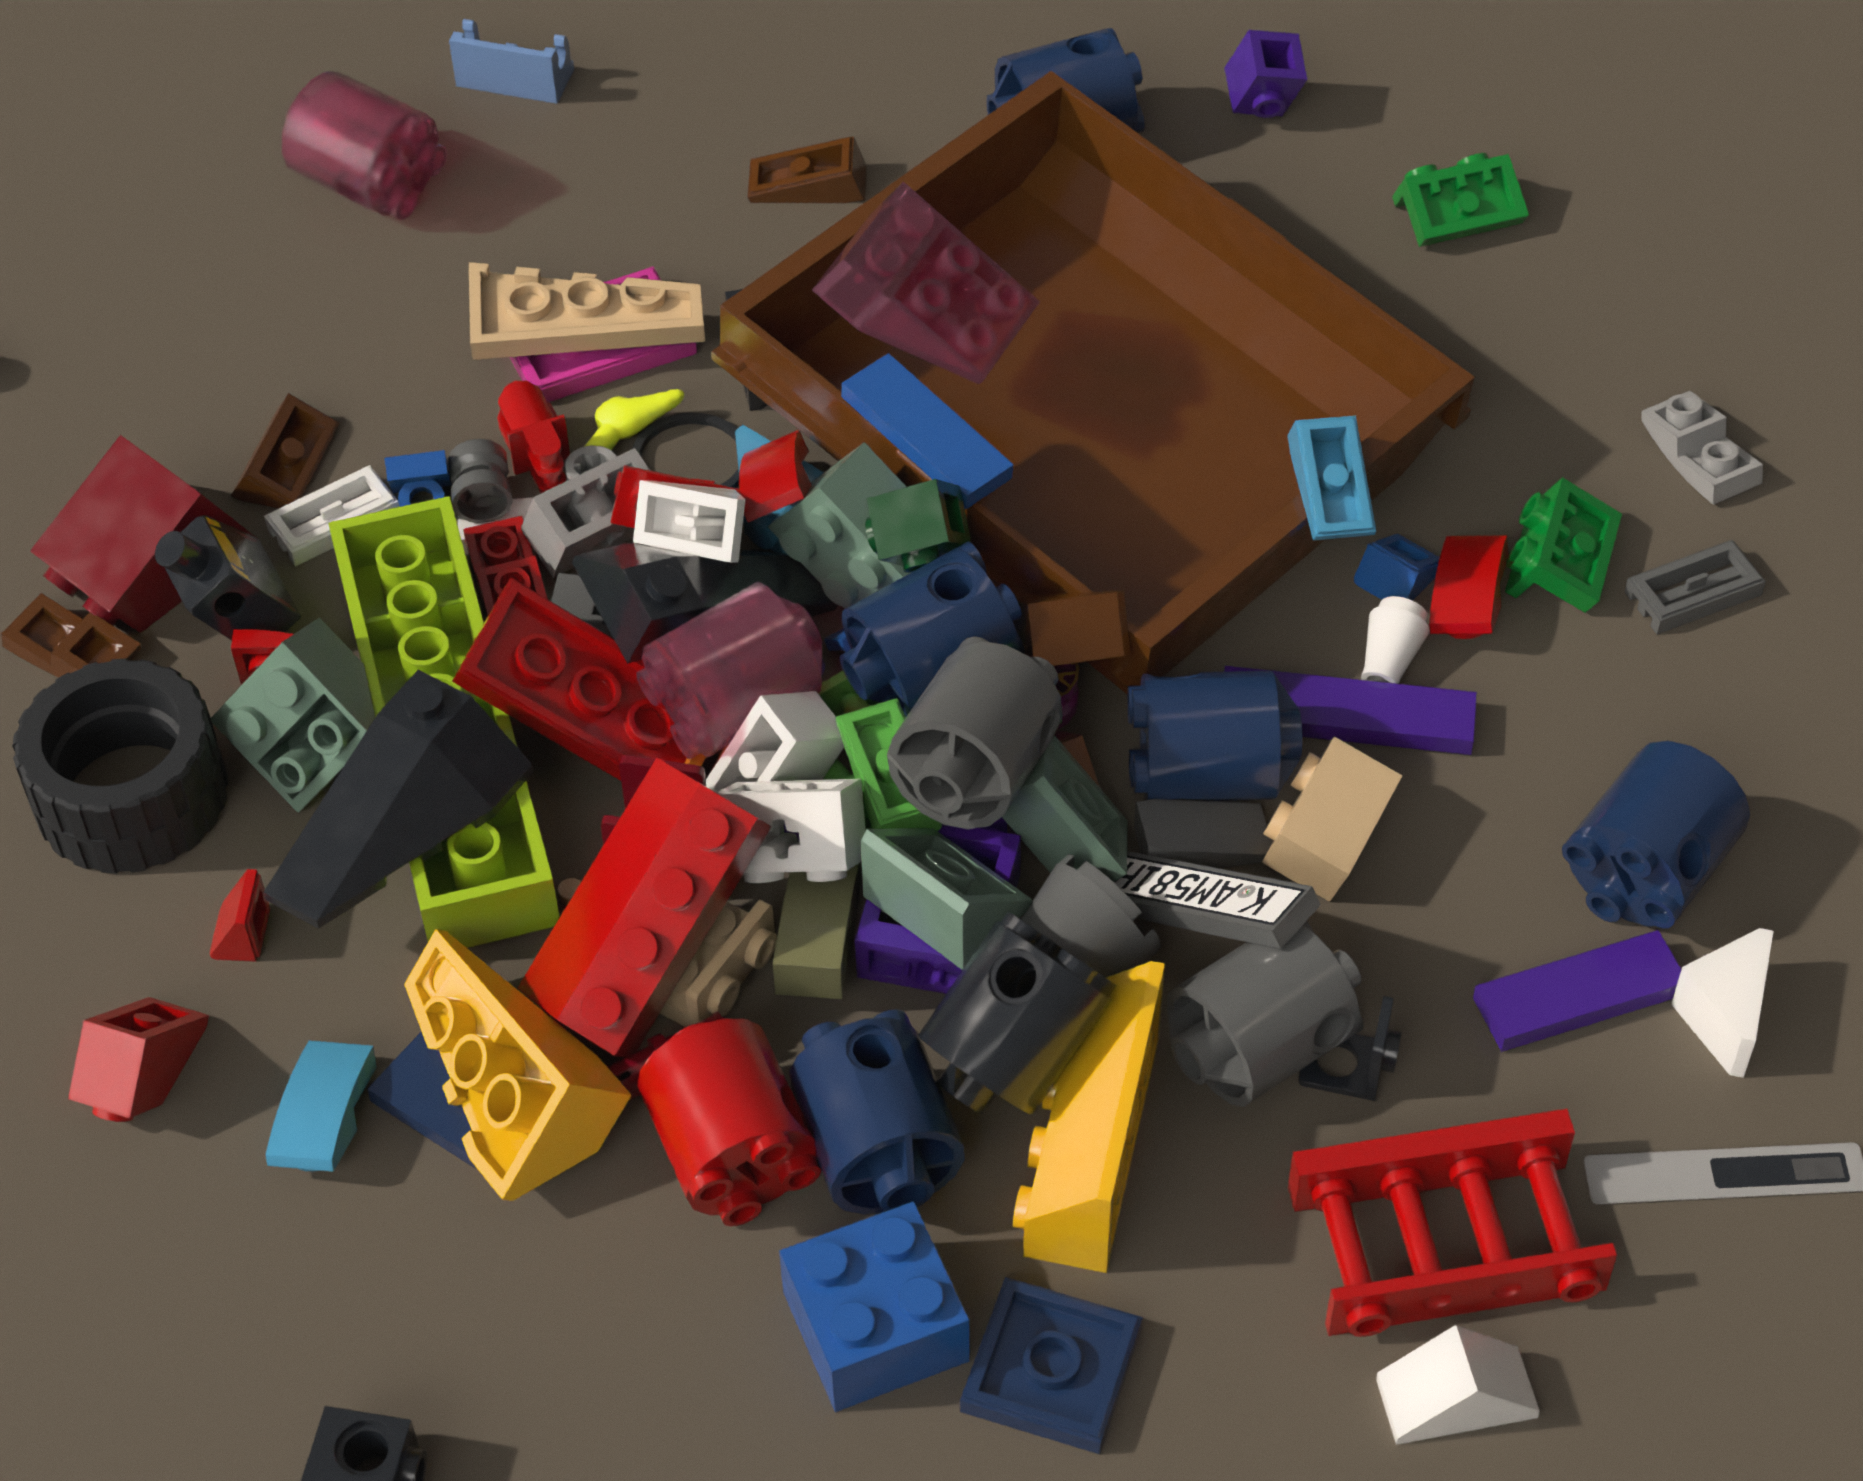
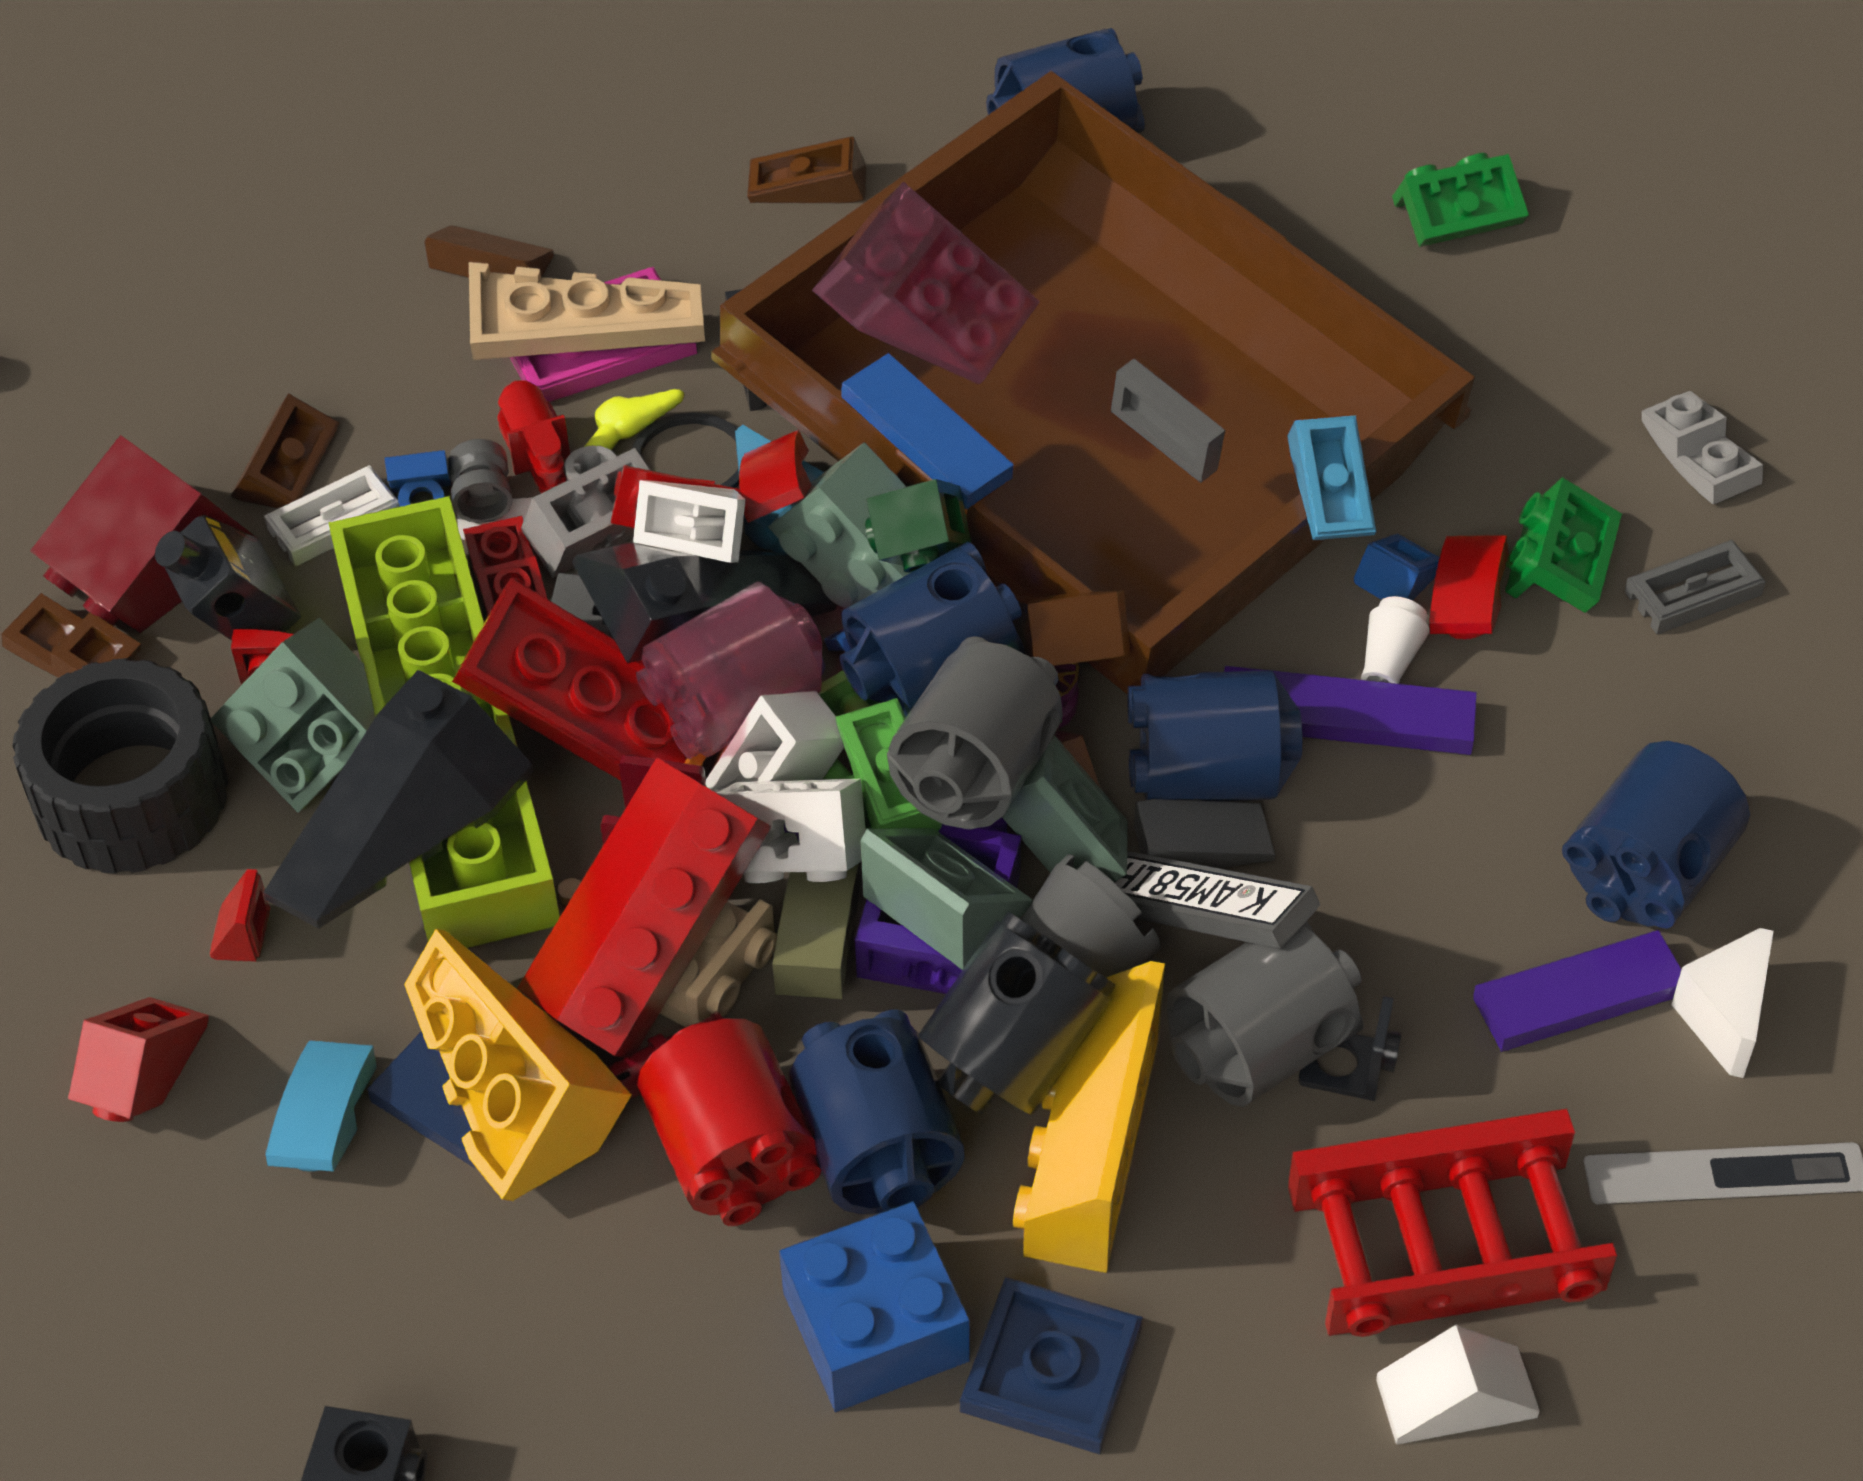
(362, 144): clear pink cylinder -> none
(456, 246): none -> reddish brown slope
(510, 68): medium blue hinge -> none
(1167, 420): none -> dark grey tile
(1265, 73): dark purple brick -> none
(1331, 817): tan brick -> none

